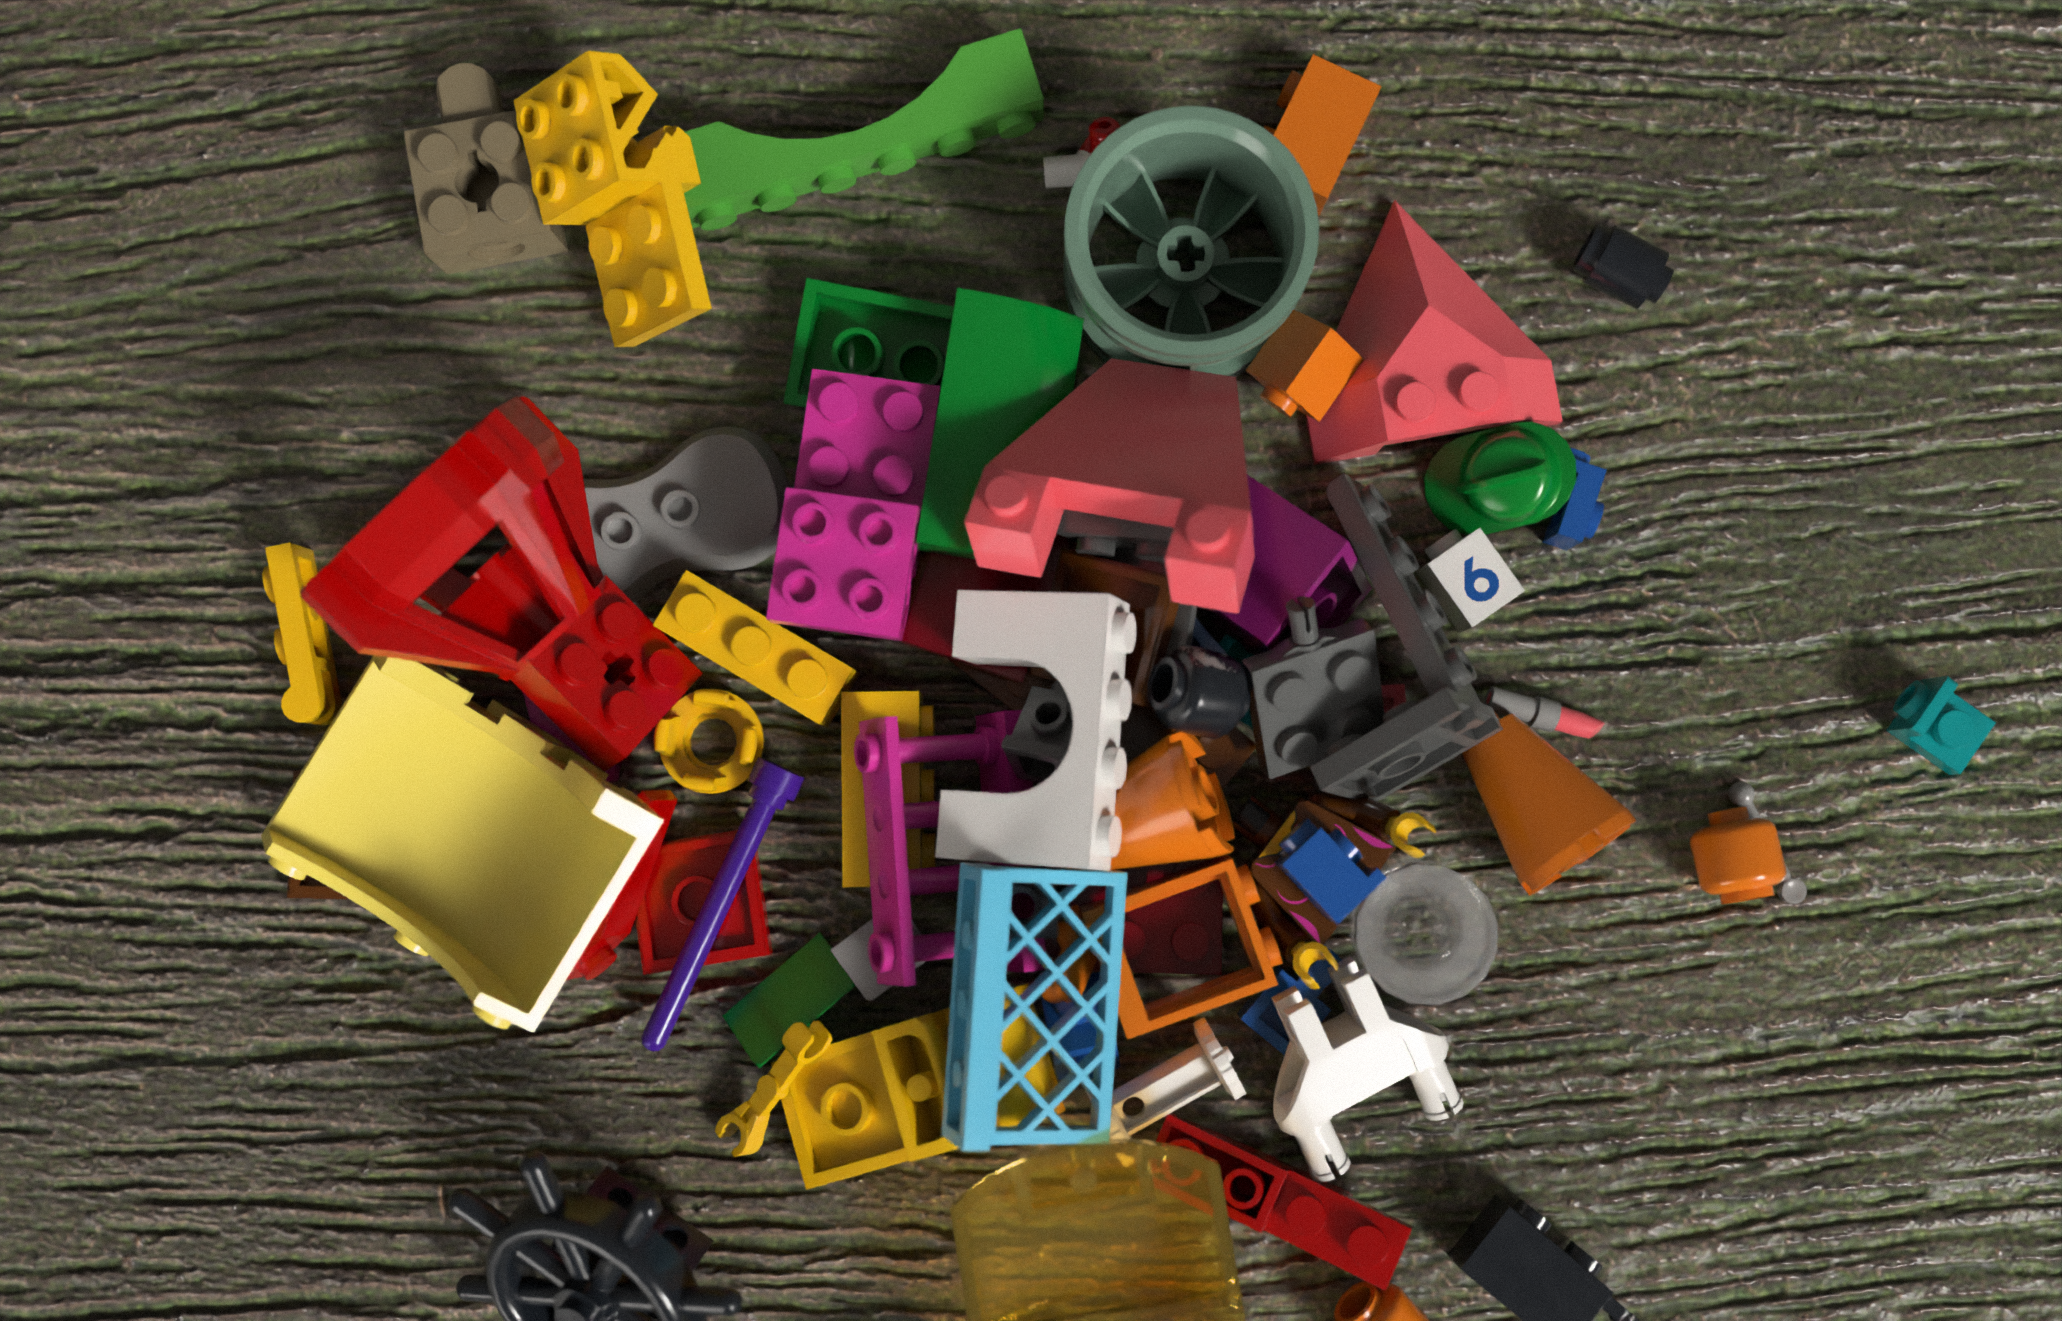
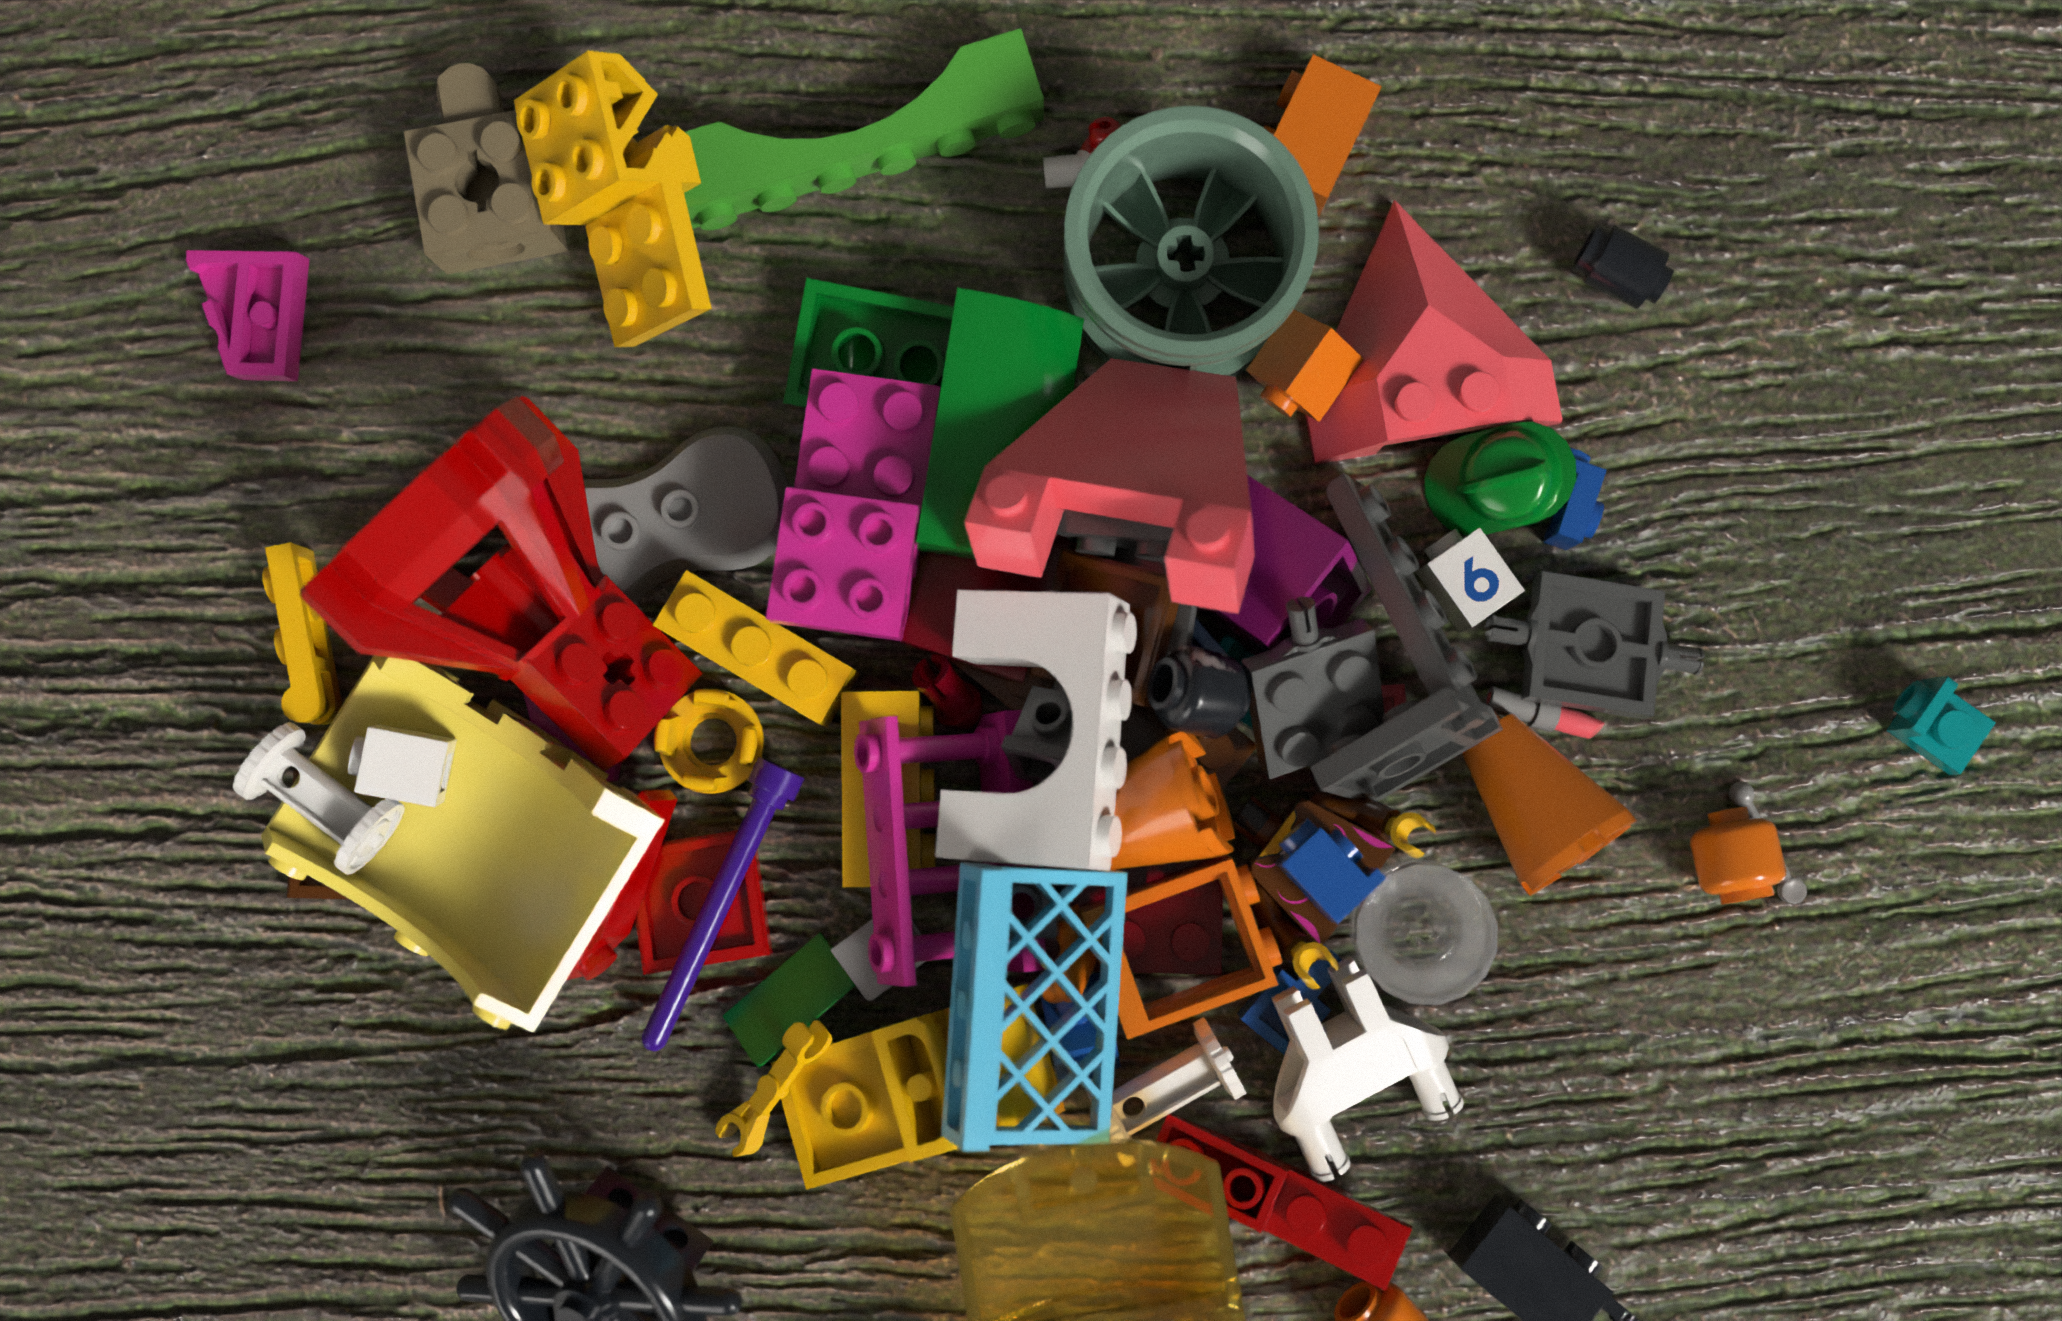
(255, 309): none -> dark pink wing
(318, 797): none -> white hose
(402, 764): none -> white brick
(955, 702): none -> dark red pin
(1593, 645): none -> dark grey plate

